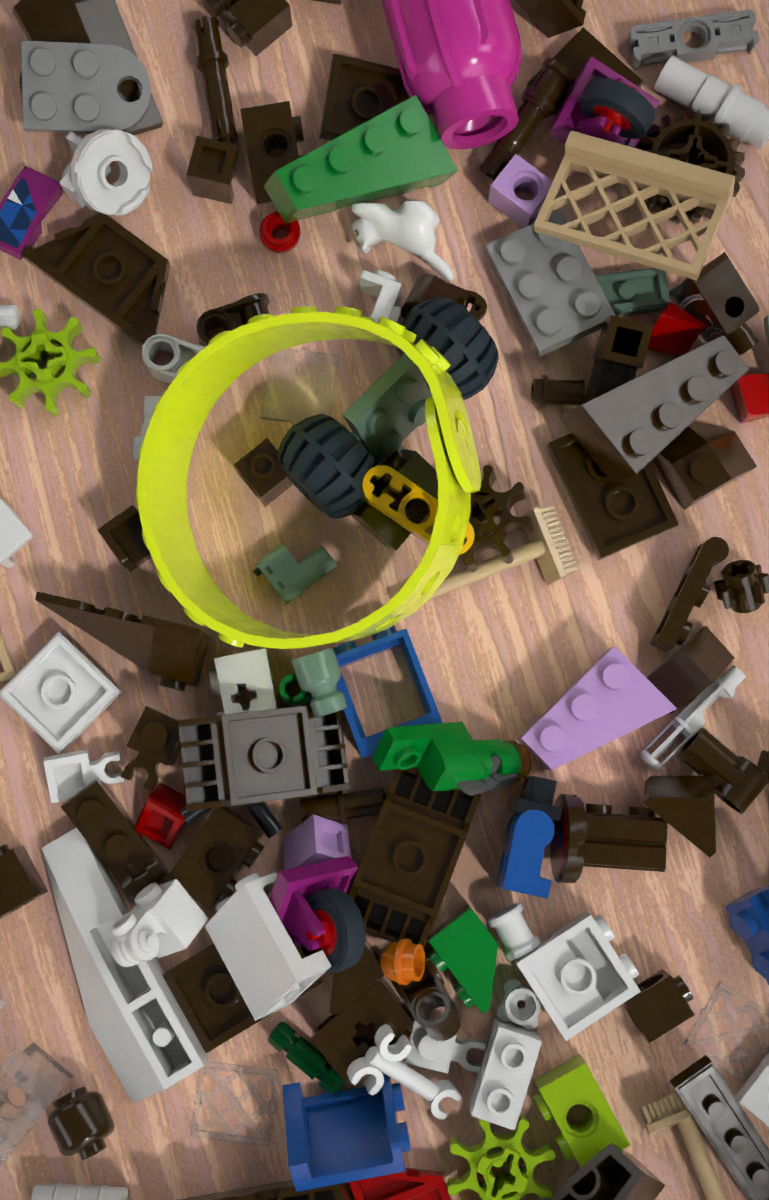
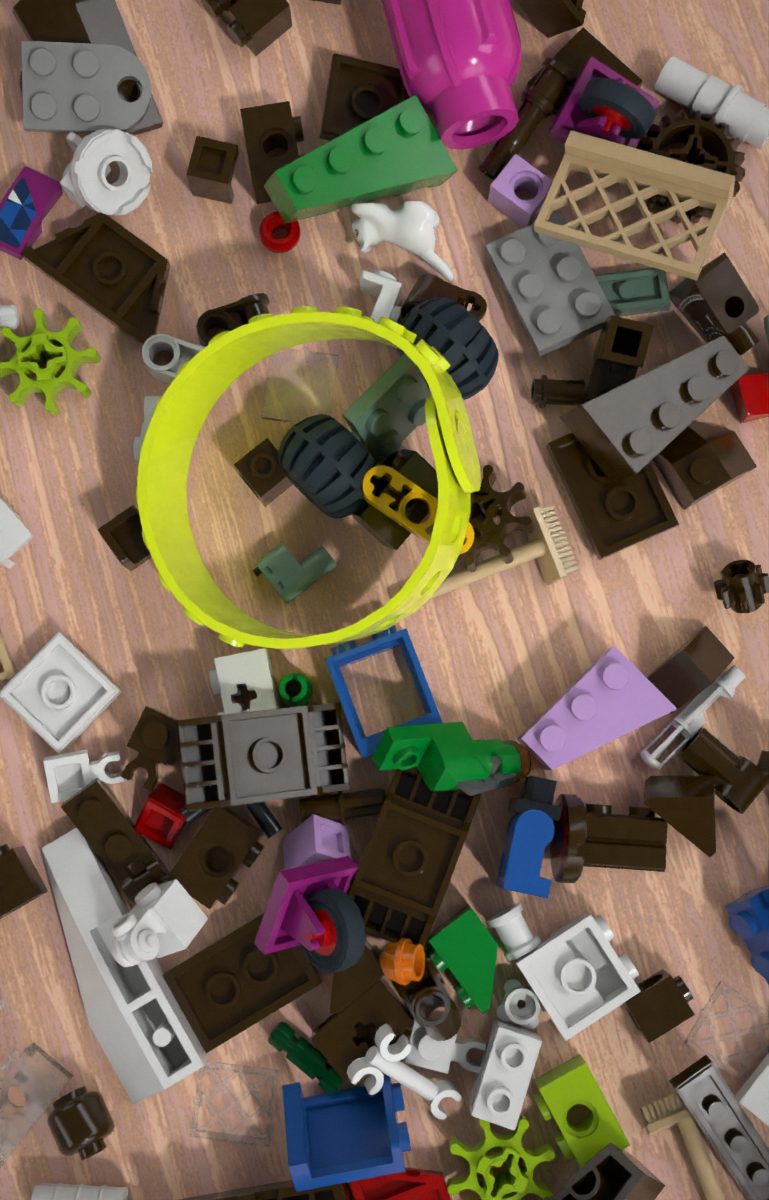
(151, 643): dark brown wedge -> none
(213, 65): dark brown pin -> none
(260, 950): white panel -> none
(319, 676): sand green piece -> none
(675, 331): red slope -> none
(689, 593): dark brown plate -> none
(719, 33): light grey piece -> none

